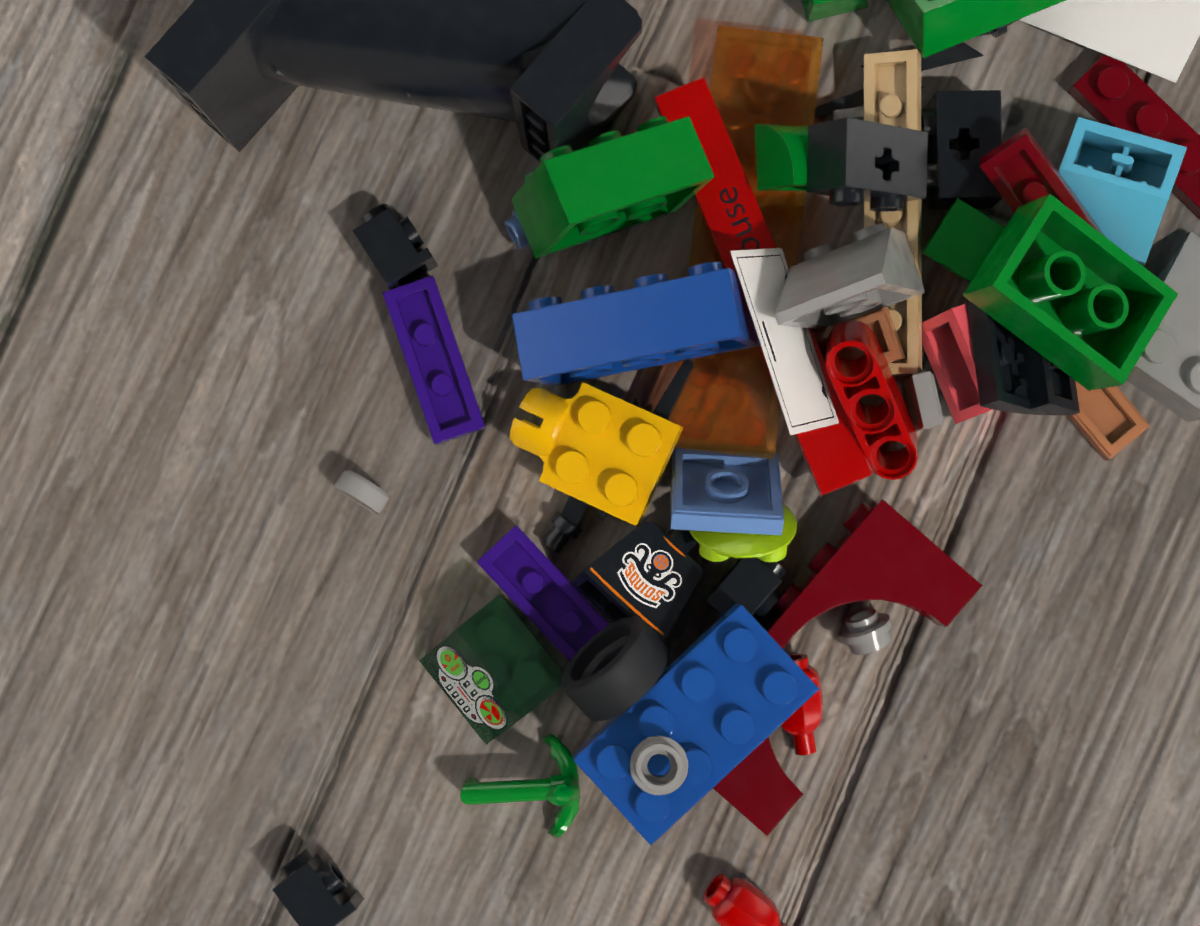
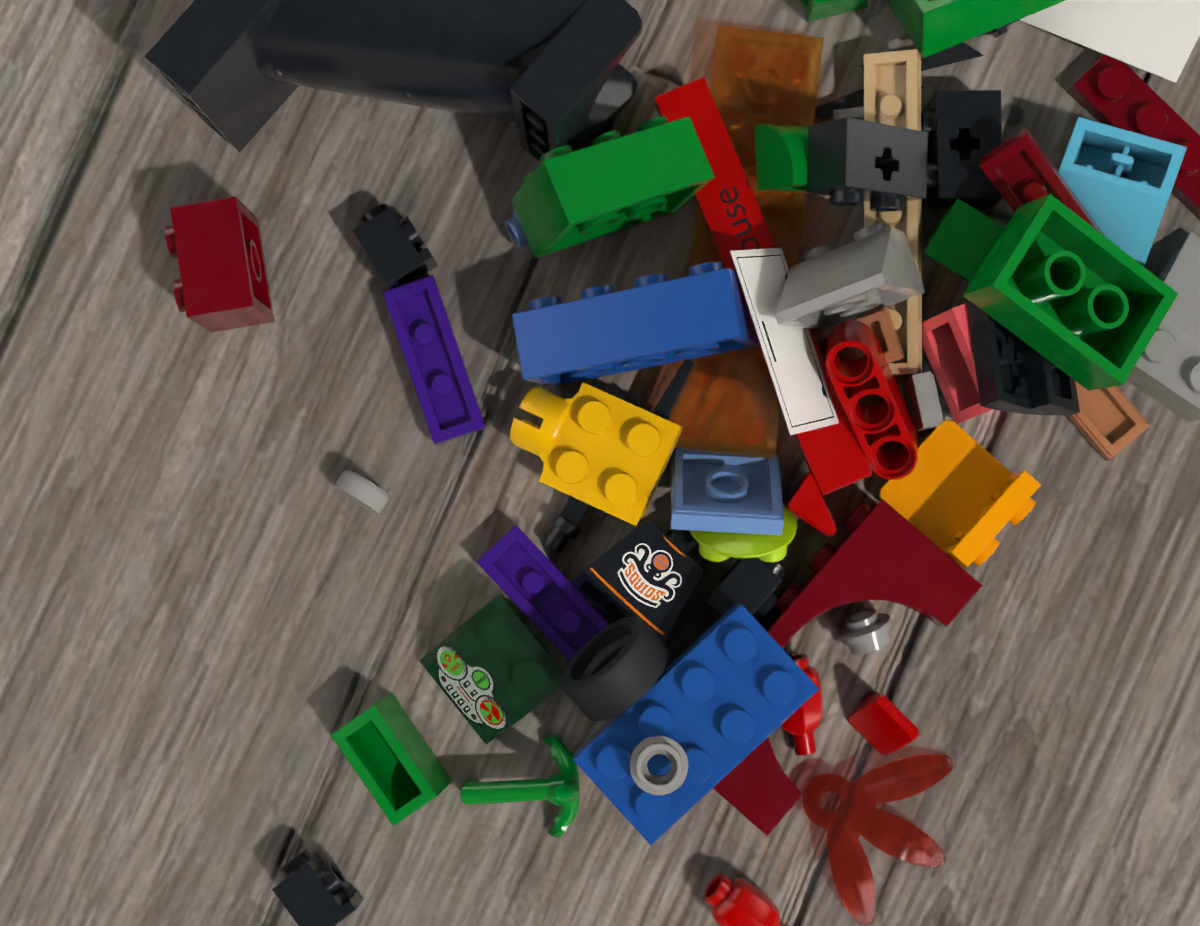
(219, 265): none -> dark red brick
(392, 759): none -> green brick
(810, 506): none -> red slope
(882, 724): none -> red slope
(886, 831): none -> clear red plant
(960, 495): none -> light orange bracket

